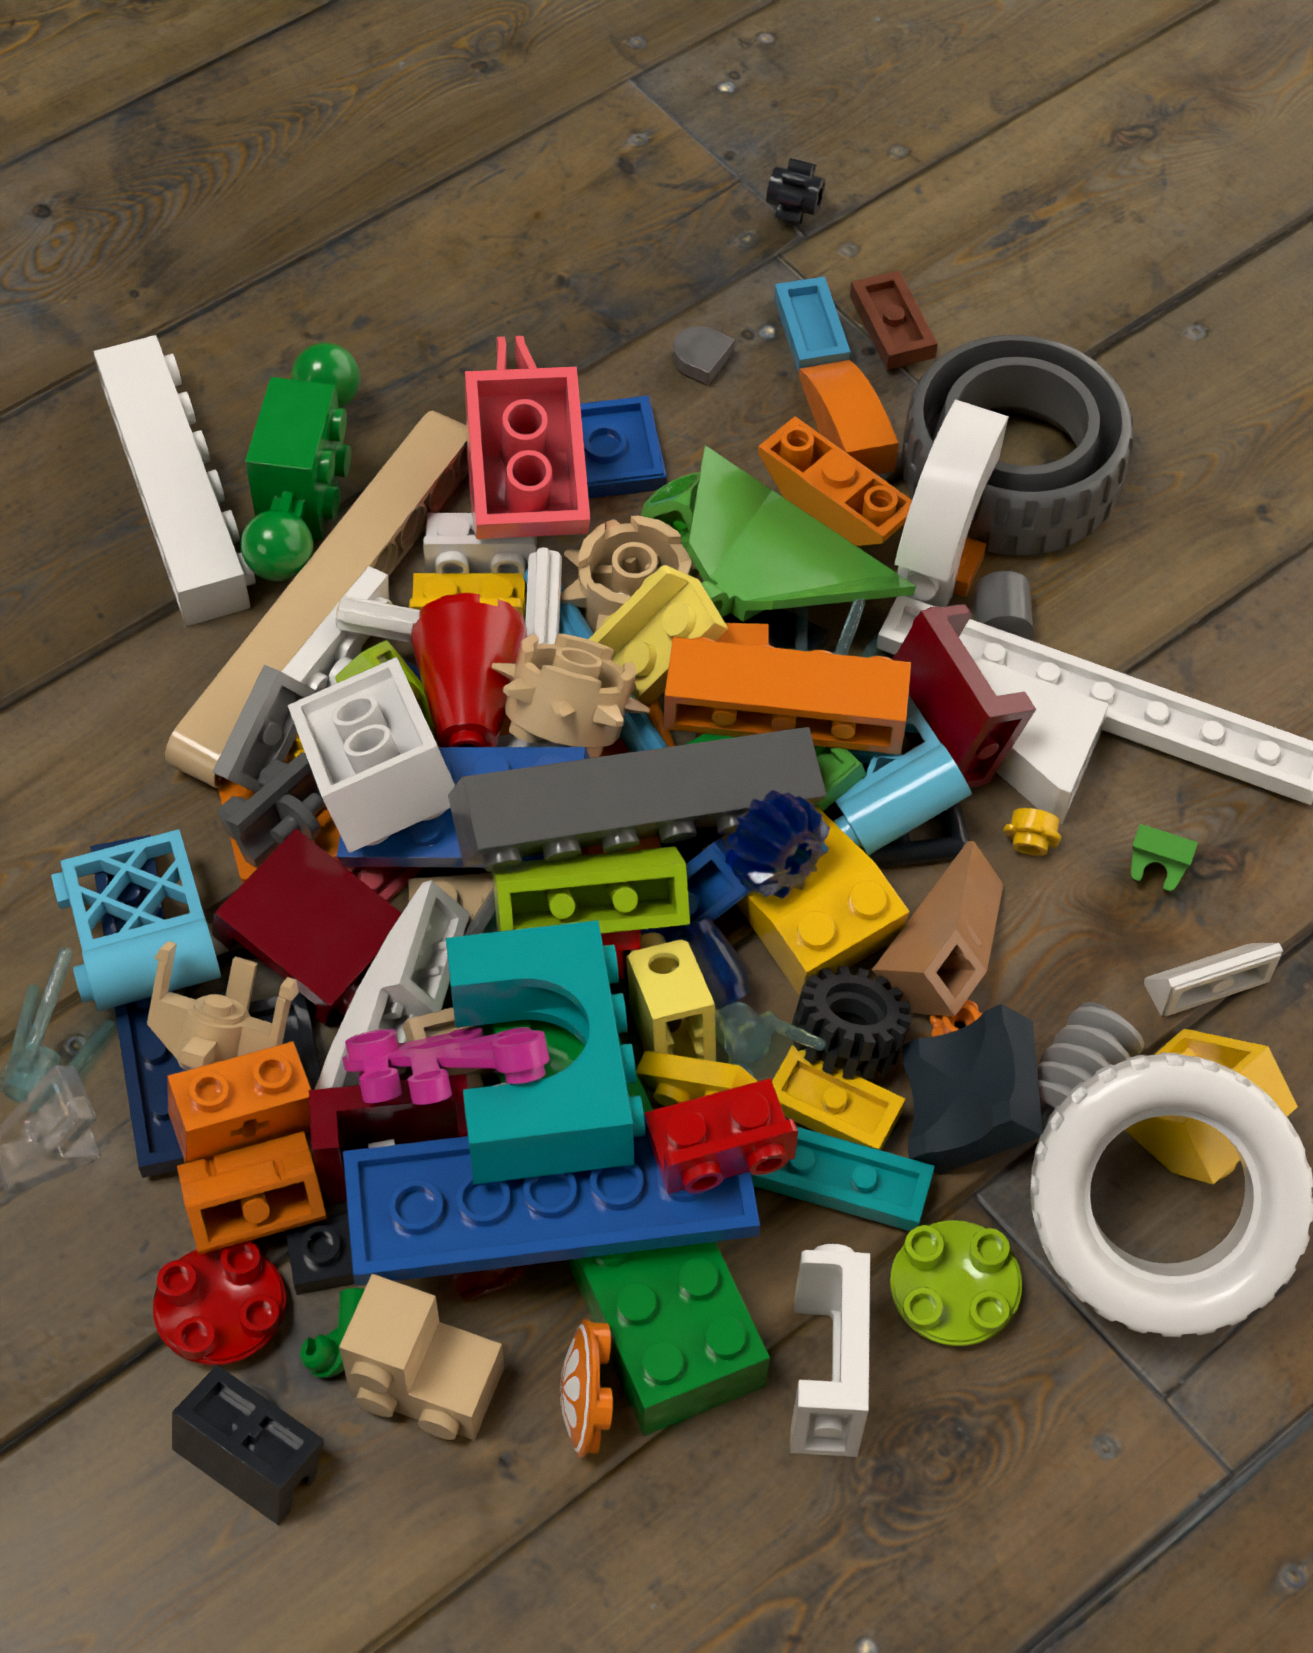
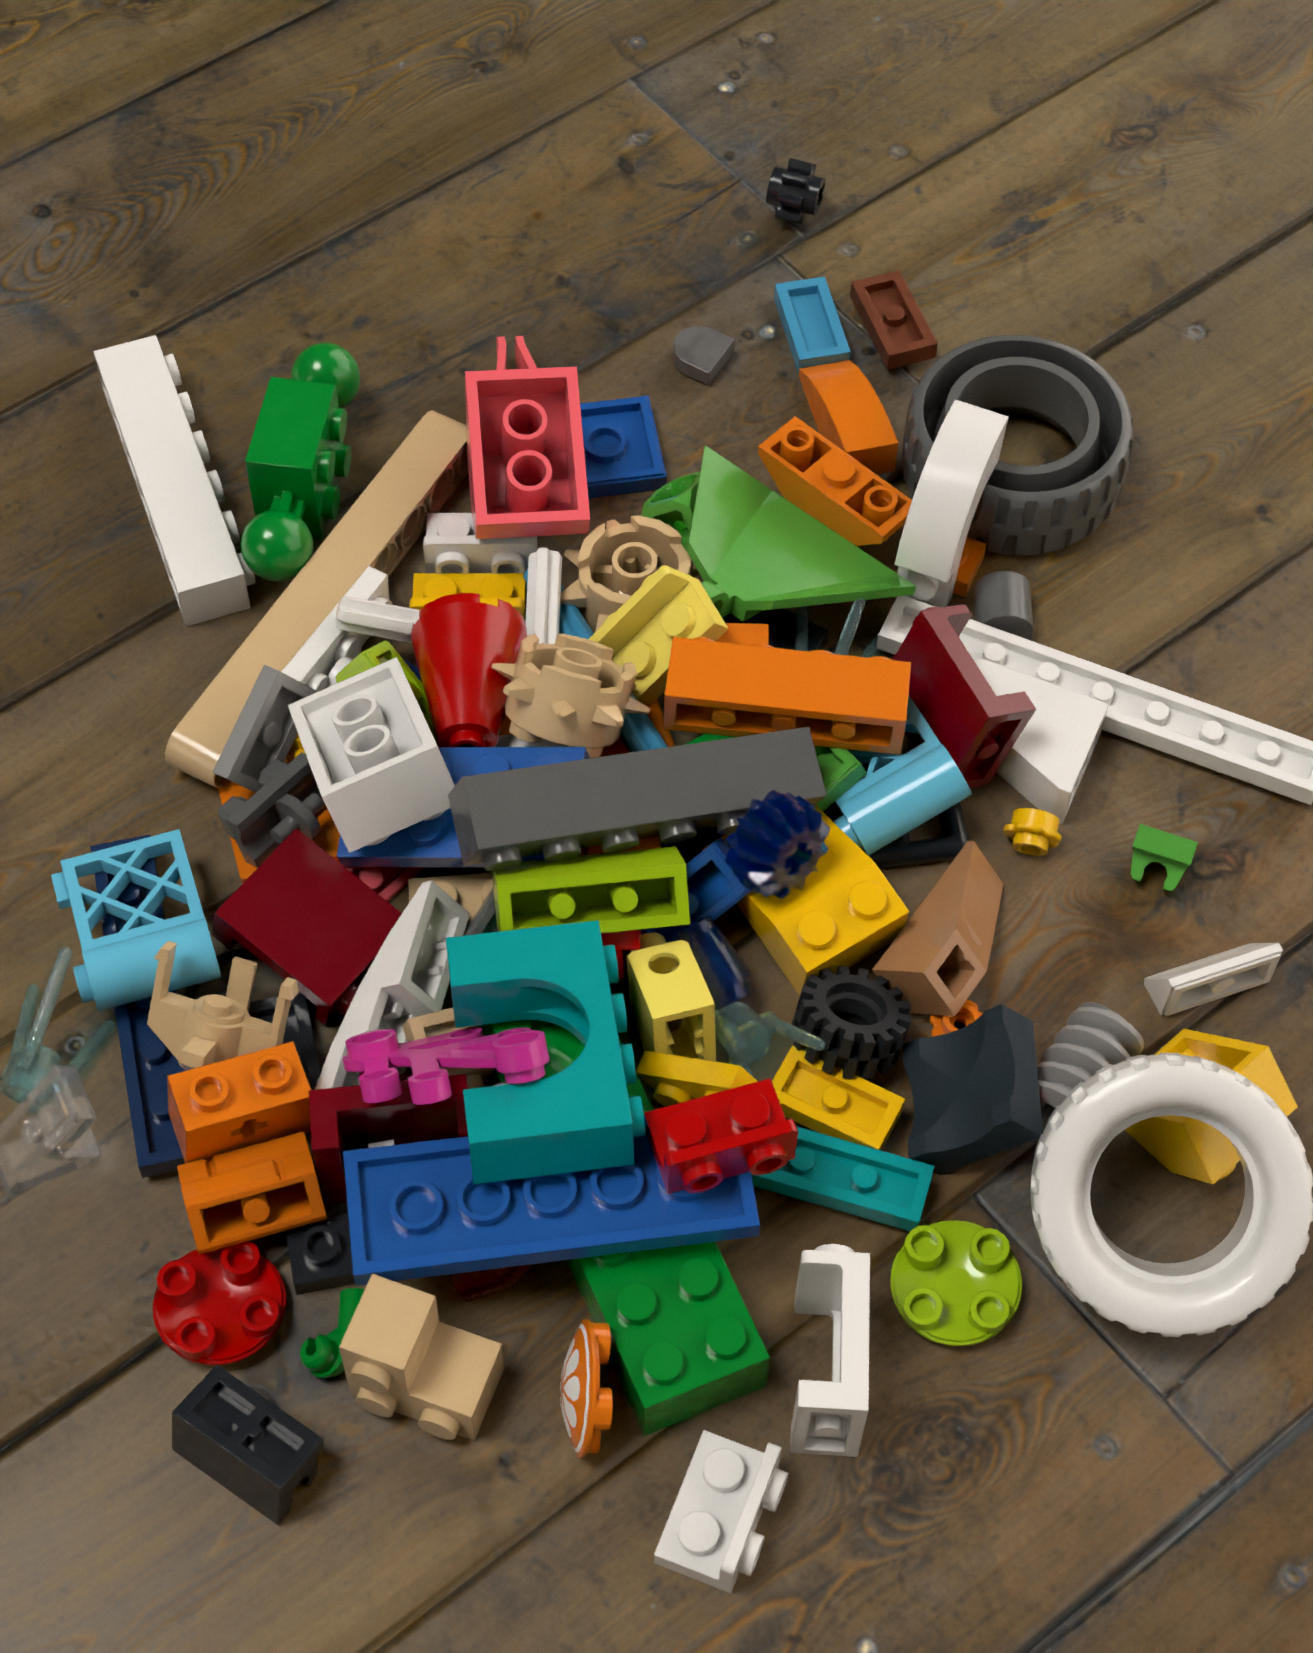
(718, 1510): none -> white bracket

